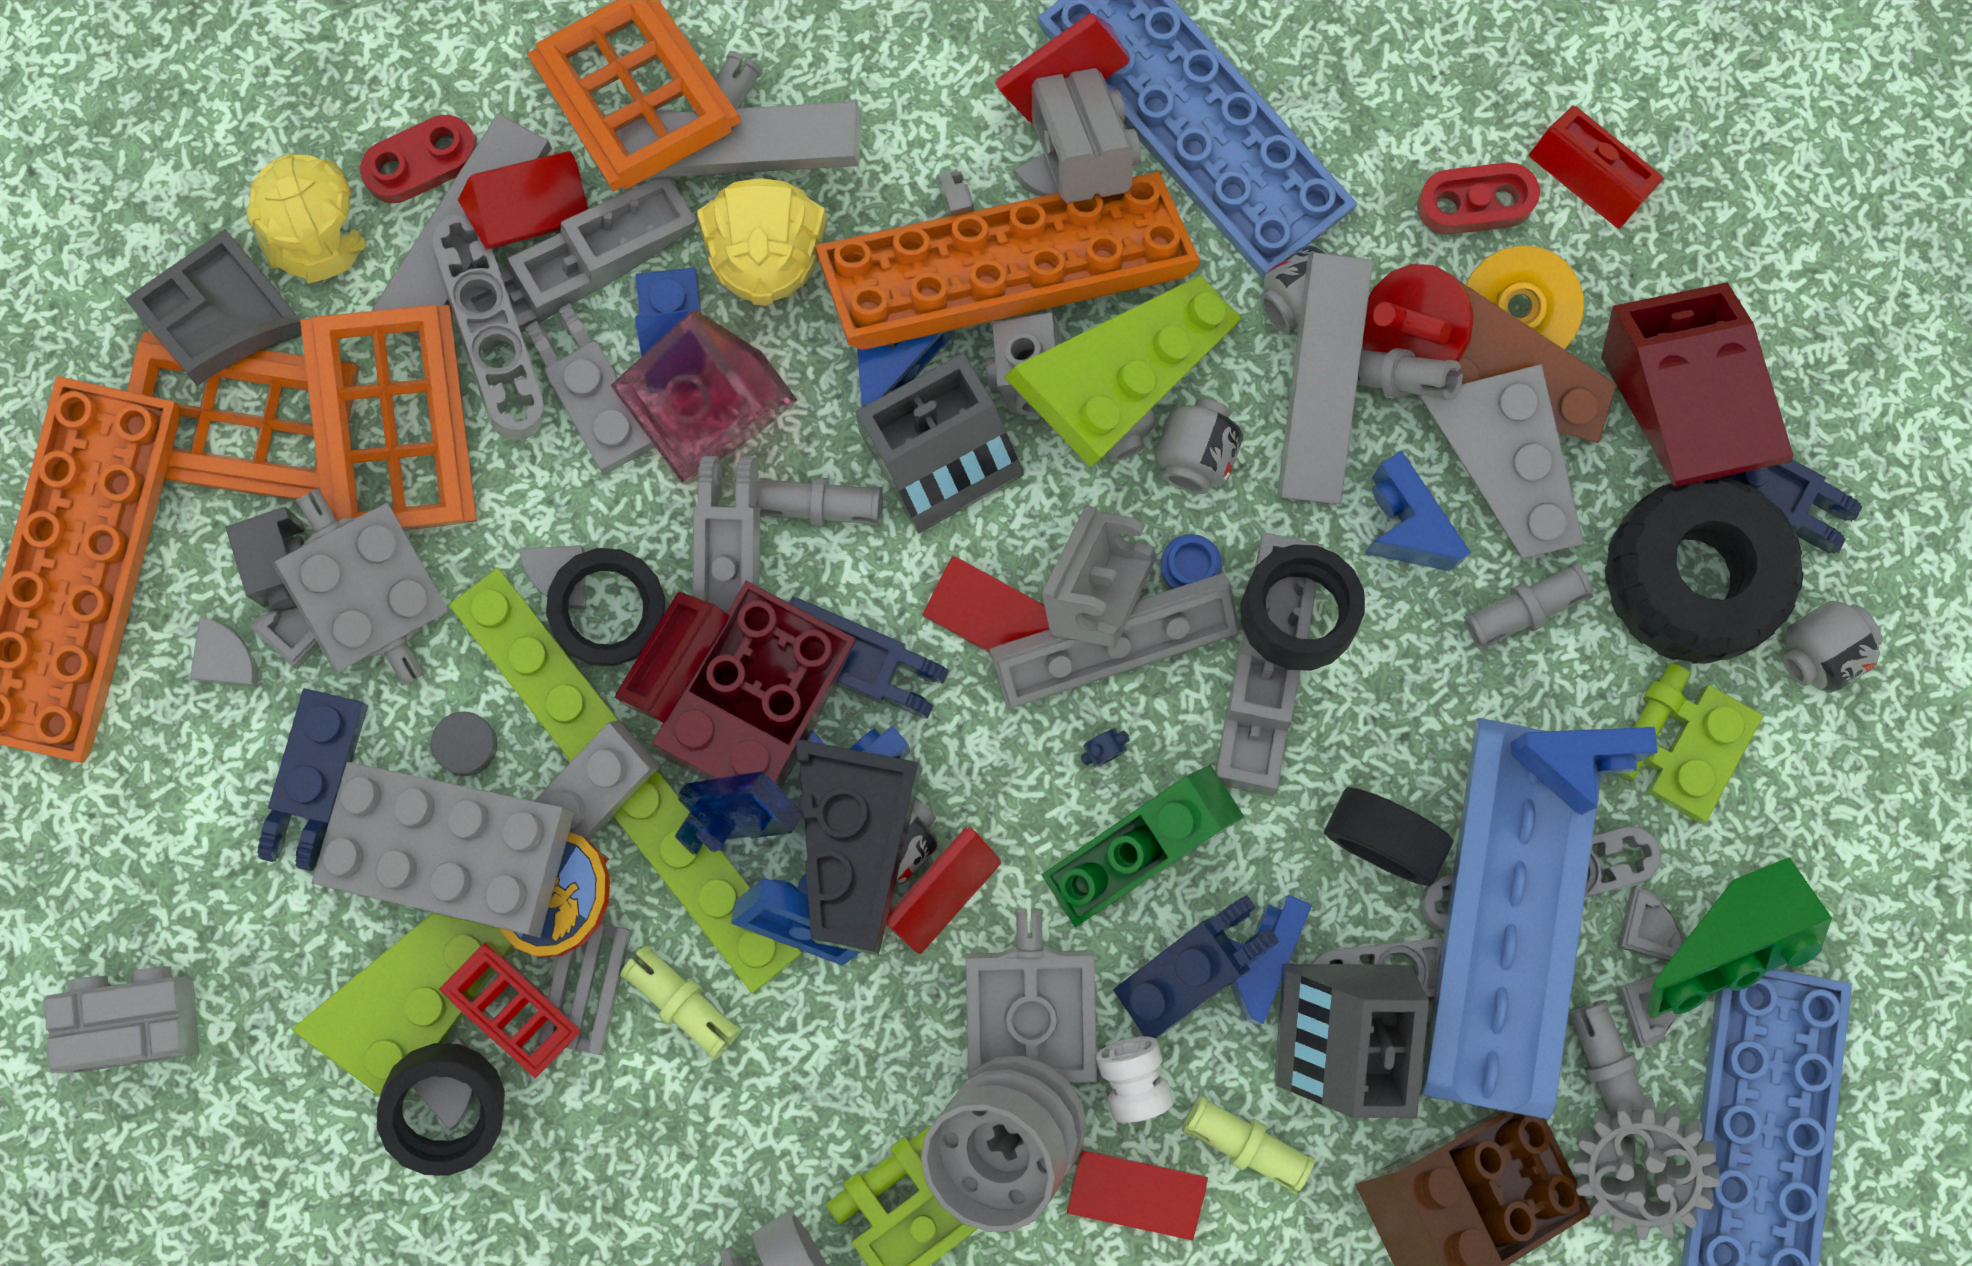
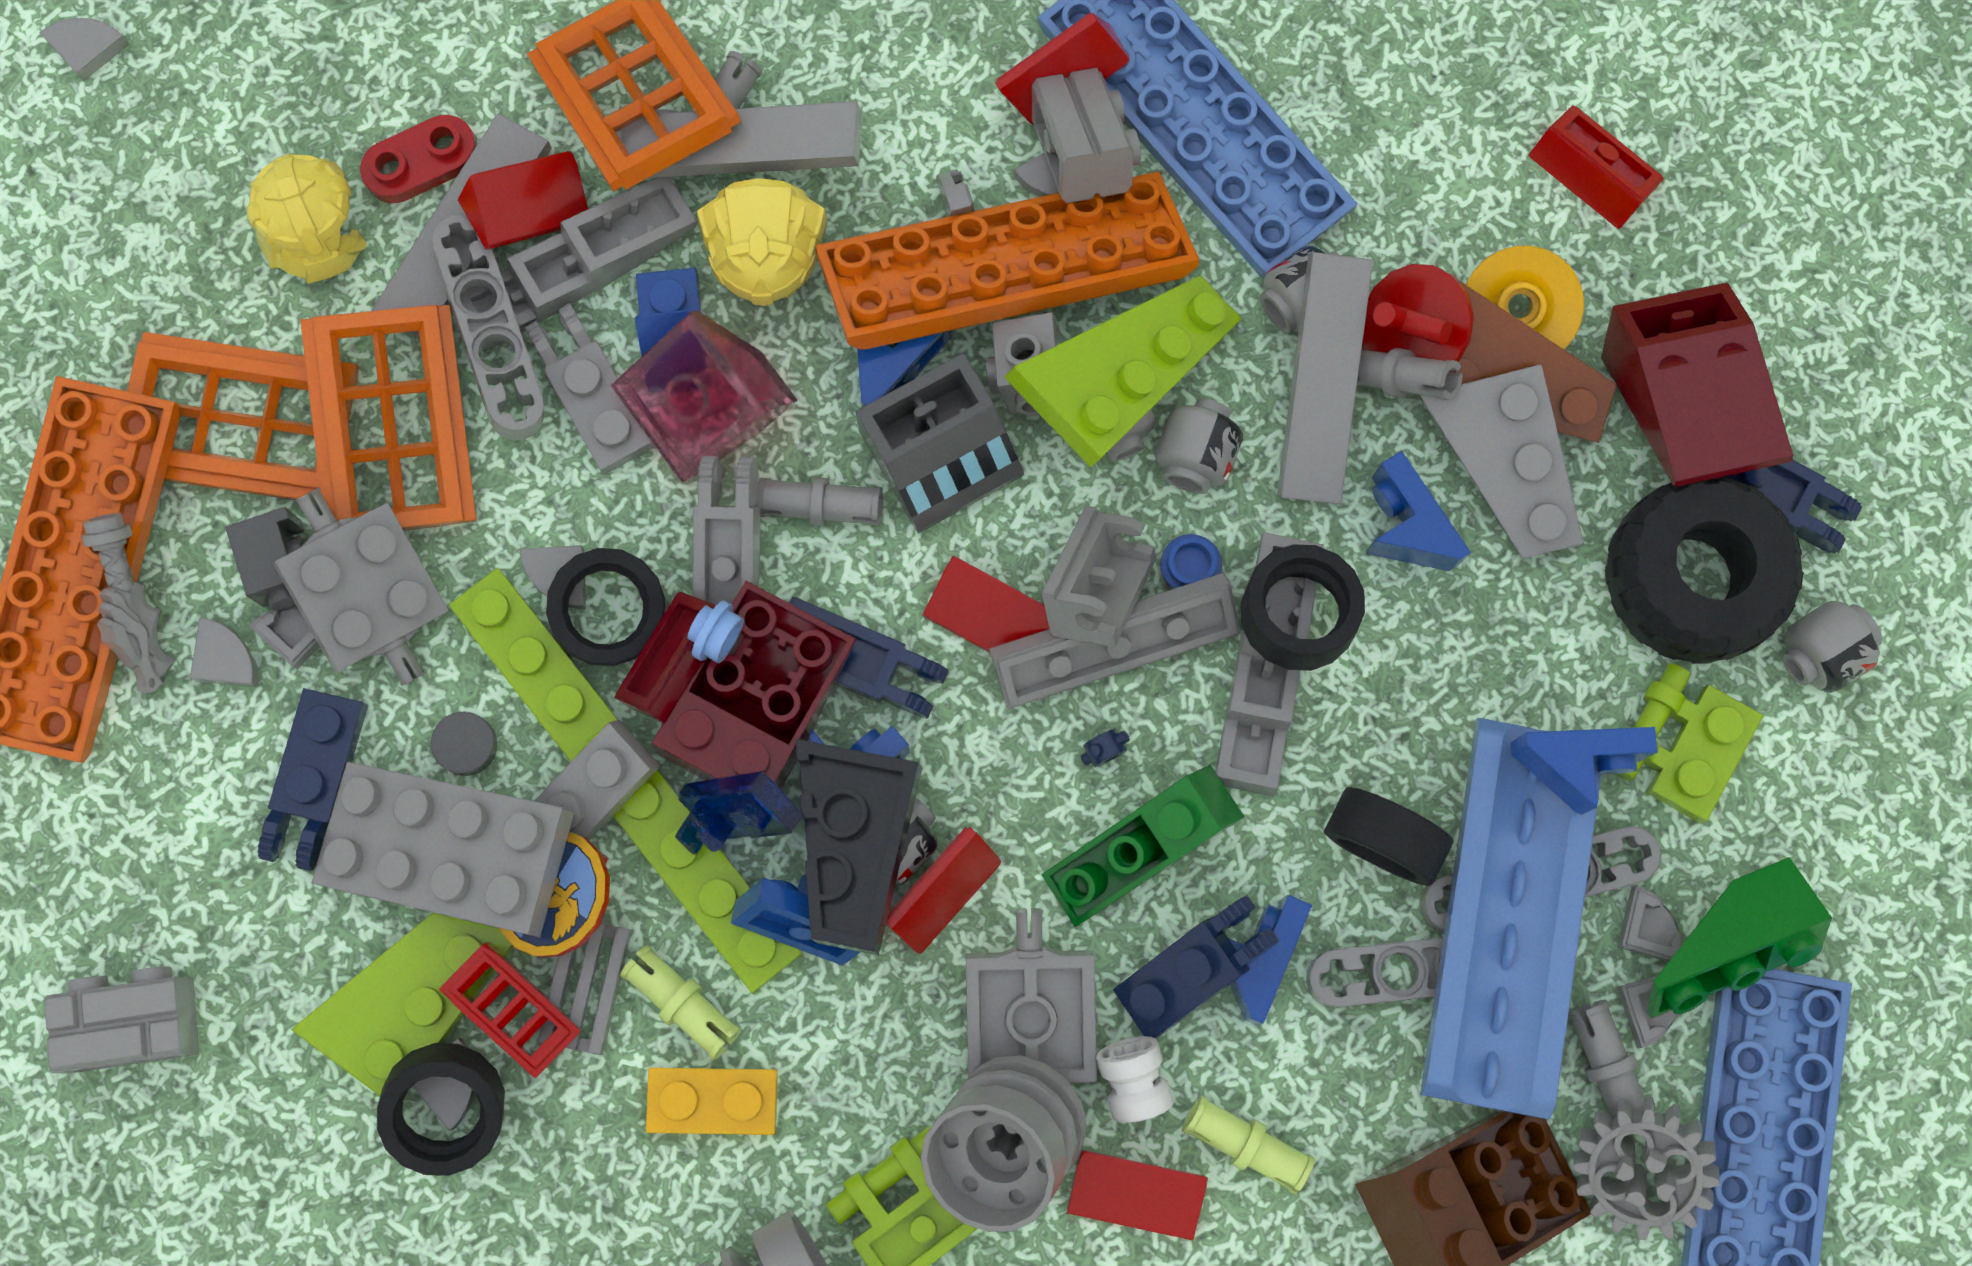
(84, 43): none -> light grey tile
(127, 619): none -> light grey piece
(214, 309): dark grey plate -> none
(712, 1101): none -> yellow plate
(715, 632): none -> light blue plate
(1353, 1037): dark grey slope -> none
(1475, 198): red plate -> none
(1528, 606): light grey pin -> none

